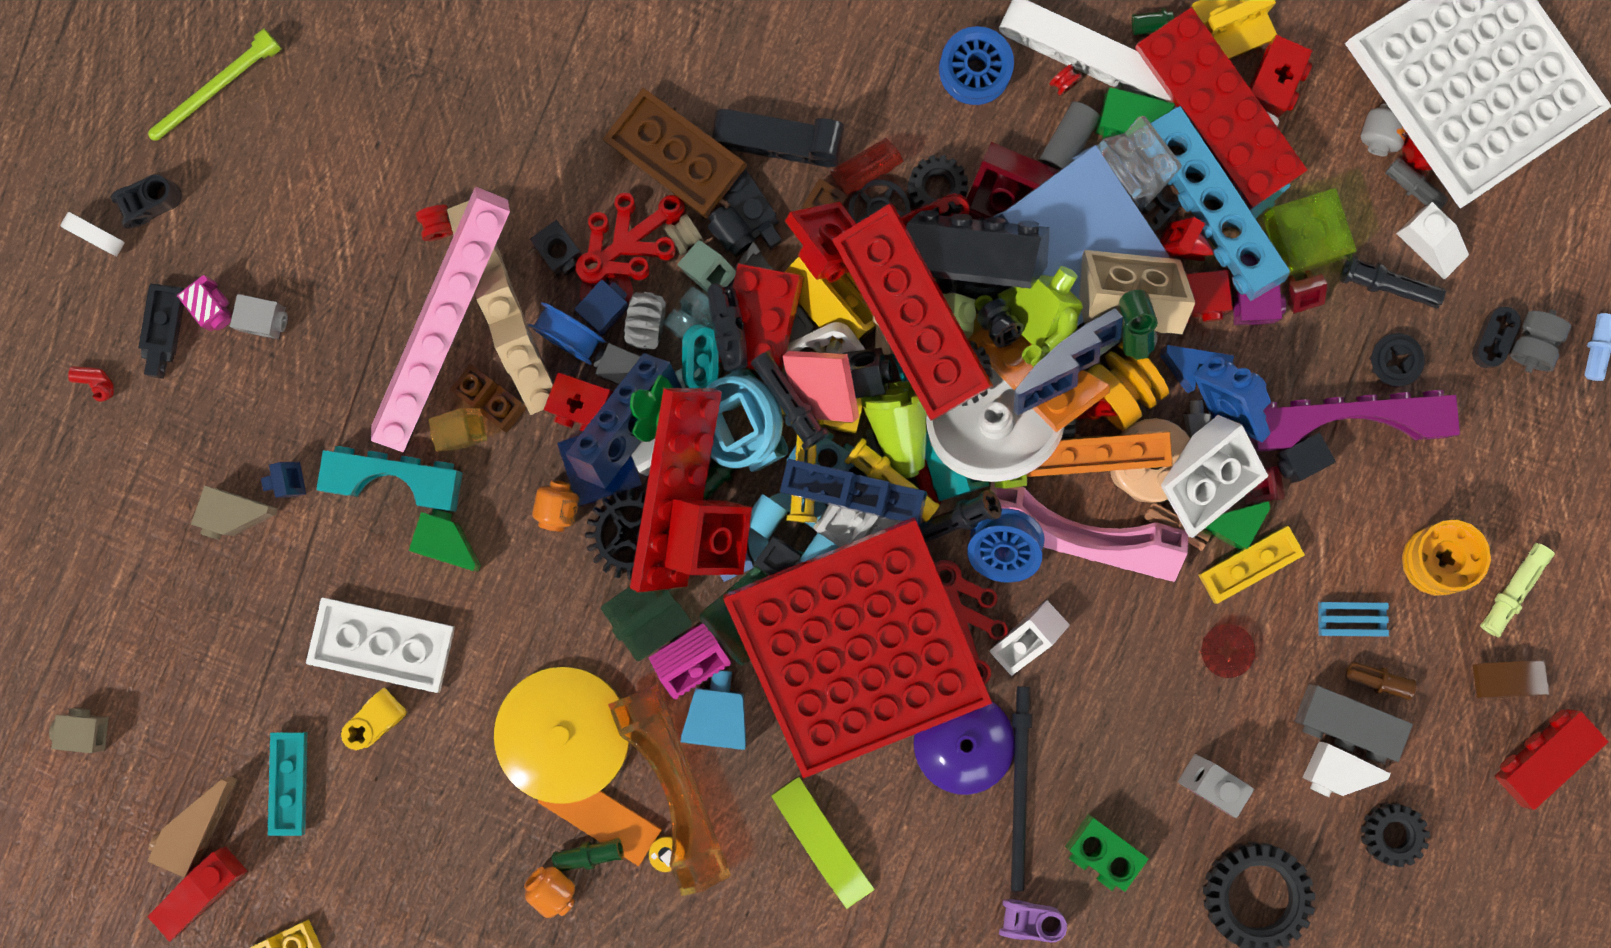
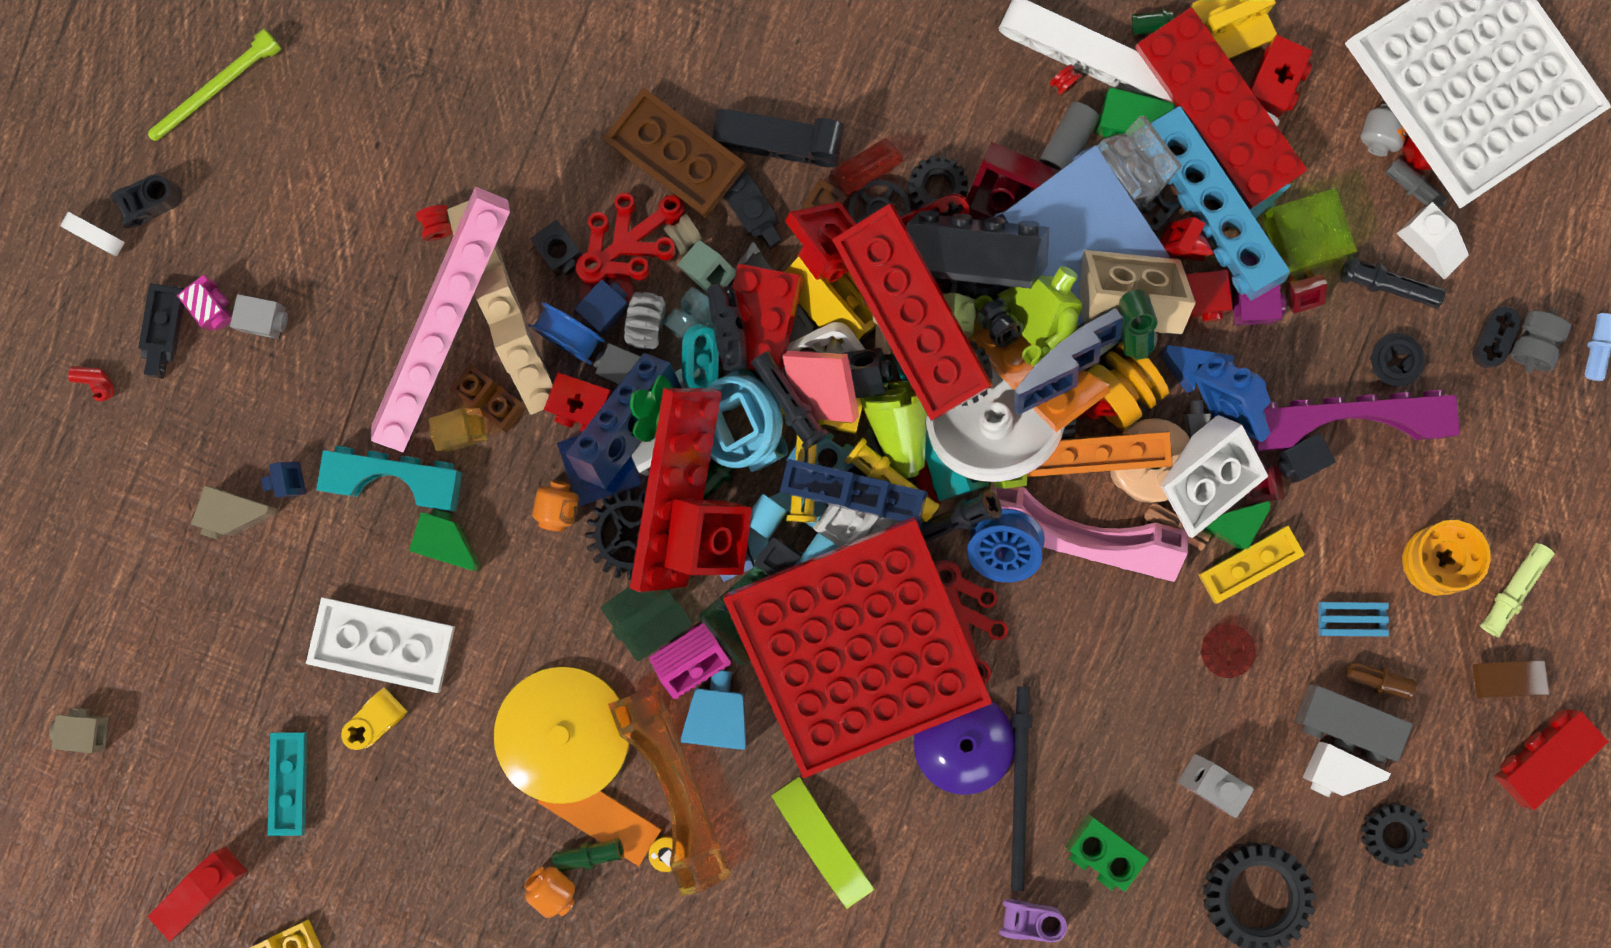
(185, 839): medium nougat slope -> none
(730, 230): black brick -> none
(990, 40): blue wheel -> none
(1030, 638): white slope -> none

